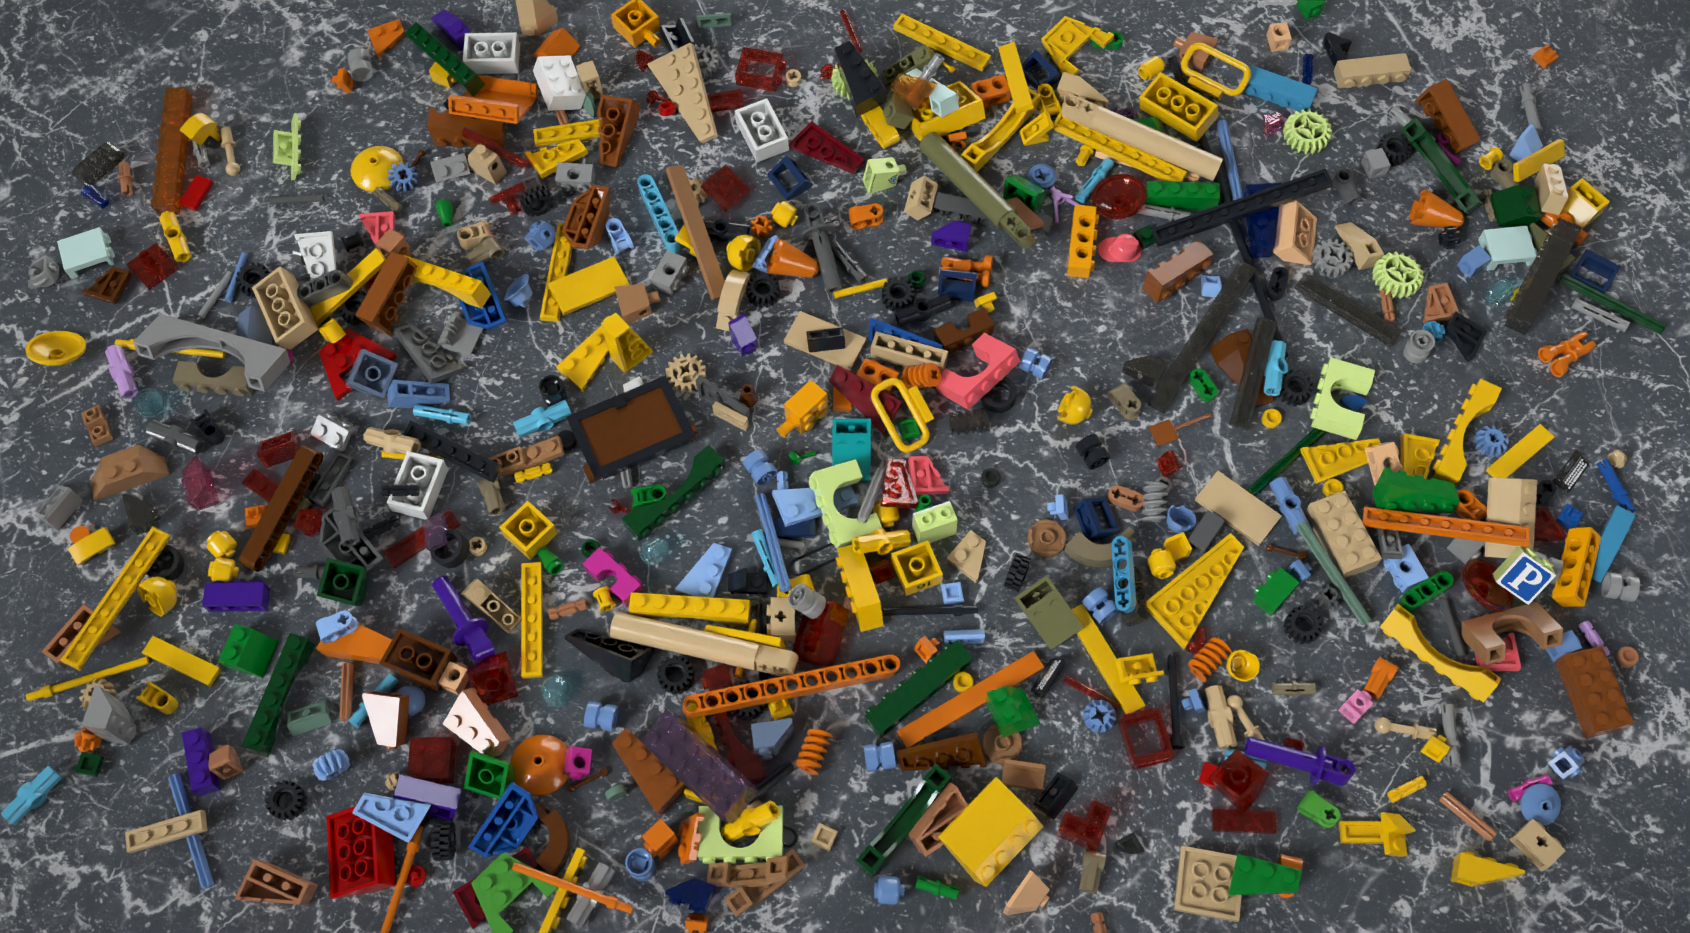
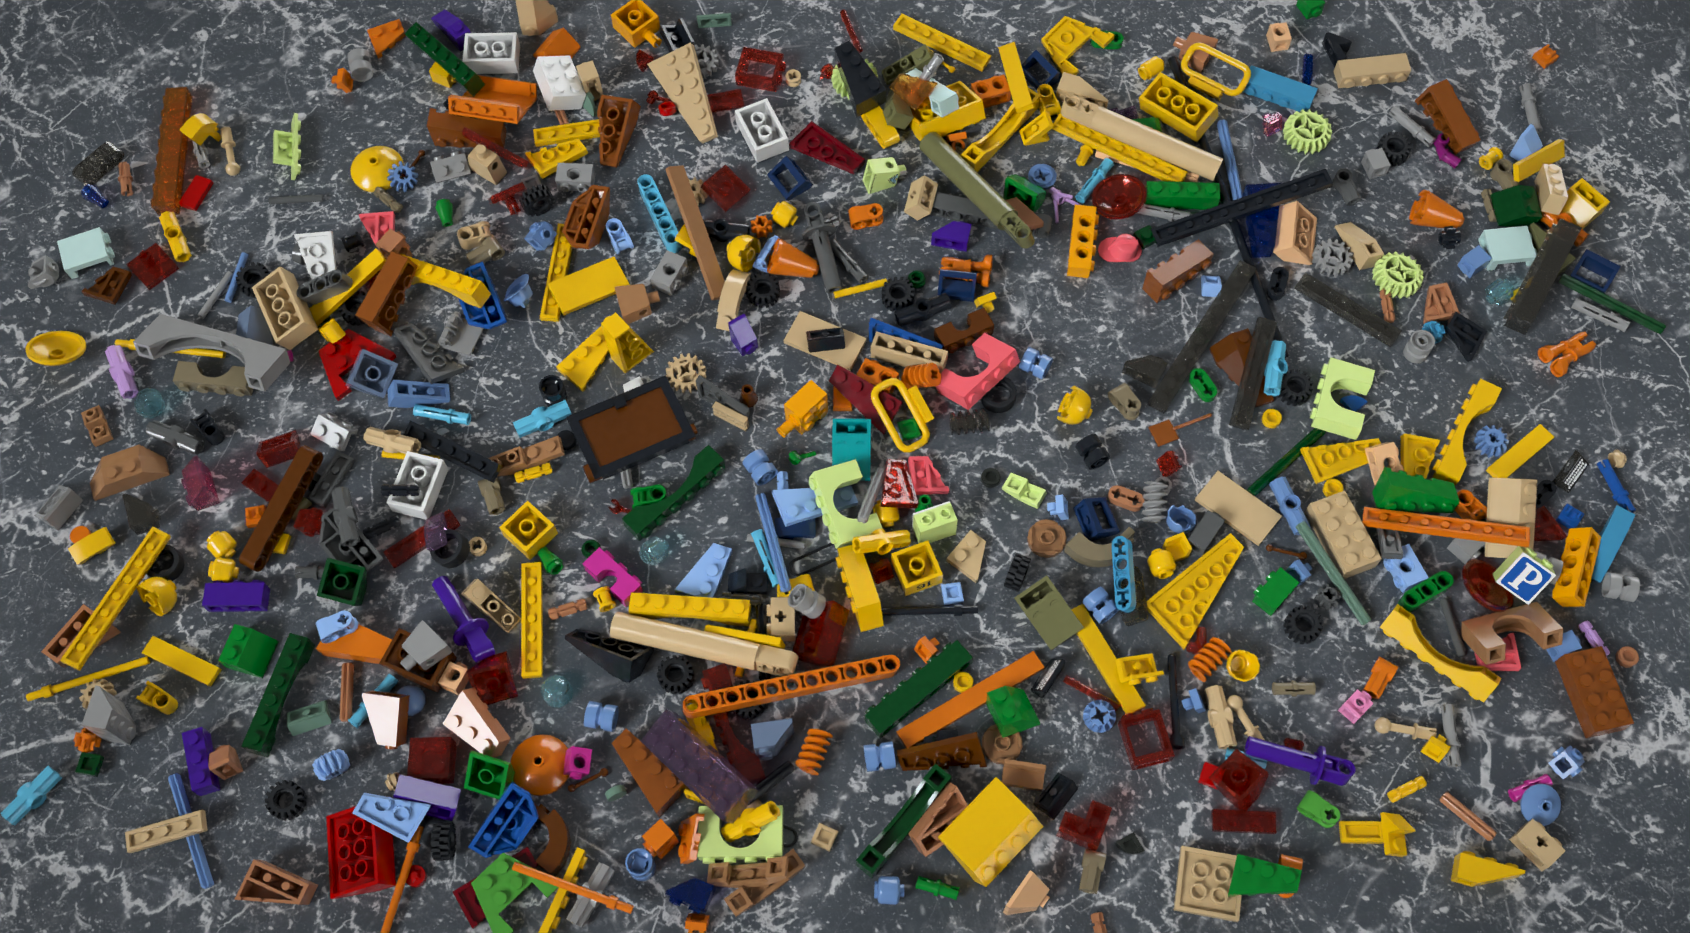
(424, 648): none -> light grey torso
(780, 709): yellow tile -> none
(965, 637): light blue slope -> none
(1024, 491): none -> yellowish green slope
(1442, 166): dark green arch -> none

